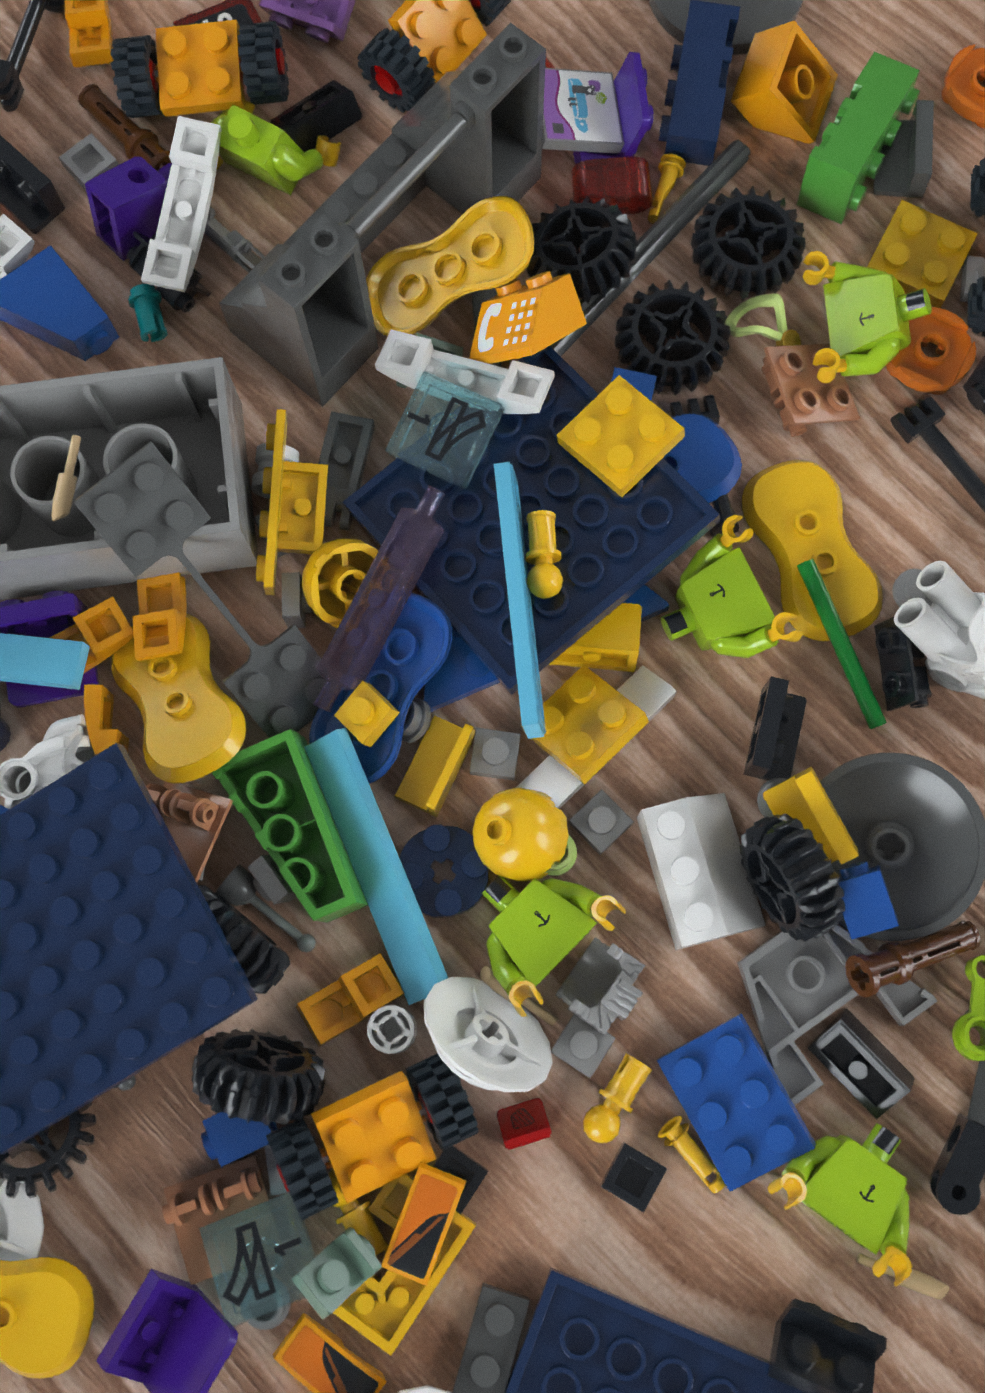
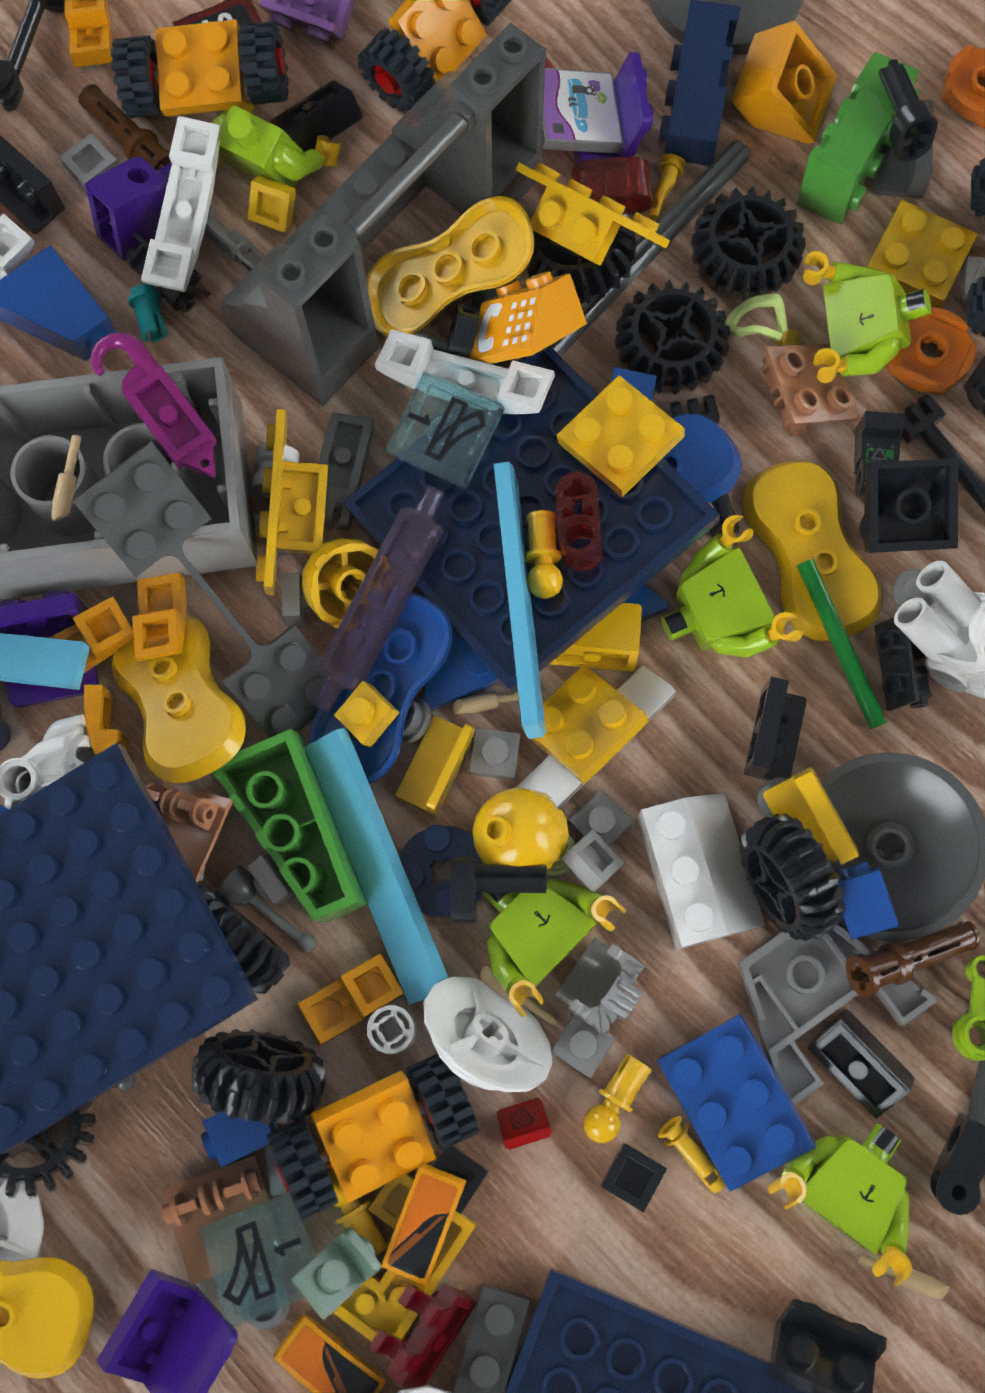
(161, 405): none -> magenta plate
(271, 203): none -> yellow plate
(421, 1352): none -> dark red plate
(463, 328): none -> black piece
(469, 878): none -> black piece
(482, 702): none -> tan piece
(579, 222): none -> yellow bracket
(584, 525): none -> clear red beam
(592, 860): none -> light grey plate
(876, 441): none -> black leg
(909, 113): none -> black piece
(910, 505): none -> black slope

